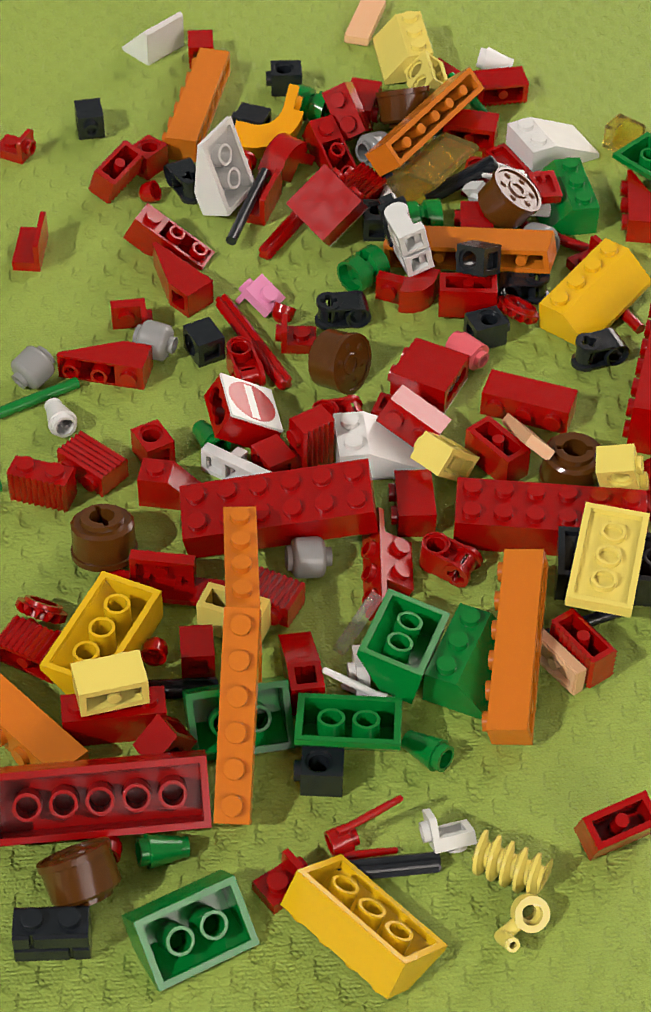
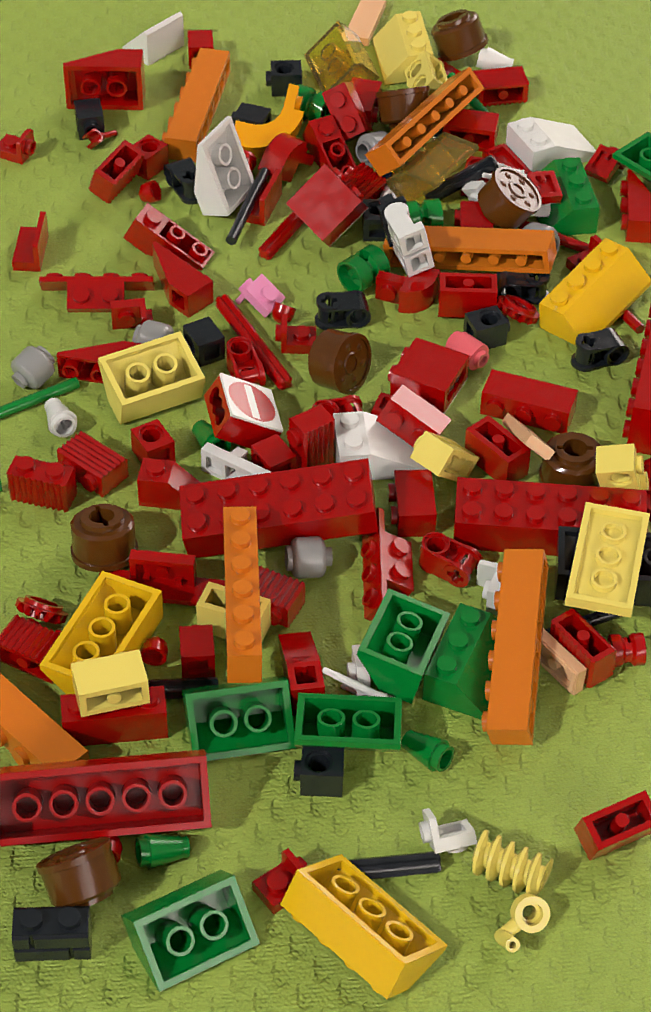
(94, 293): none -> red bracket
(97, 137): none -> red hand
(112, 76): none -> red slope
(151, 377): none -> light yellow slope
(164, 736): red brick -> none
(237, 716): orange brick -> none
(339, 58): none -> clear yellow slope
(345, 837): red plant -> none
(357, 623): clear tile -> none
(459, 35): none -> reddish brown wheel
(478, 258): black brick -> none
(488, 579): none -> white bracket
(602, 165): none -> red bracket
(621, 131): clear yellow panel -> none
(629, 649): none -> red wheel

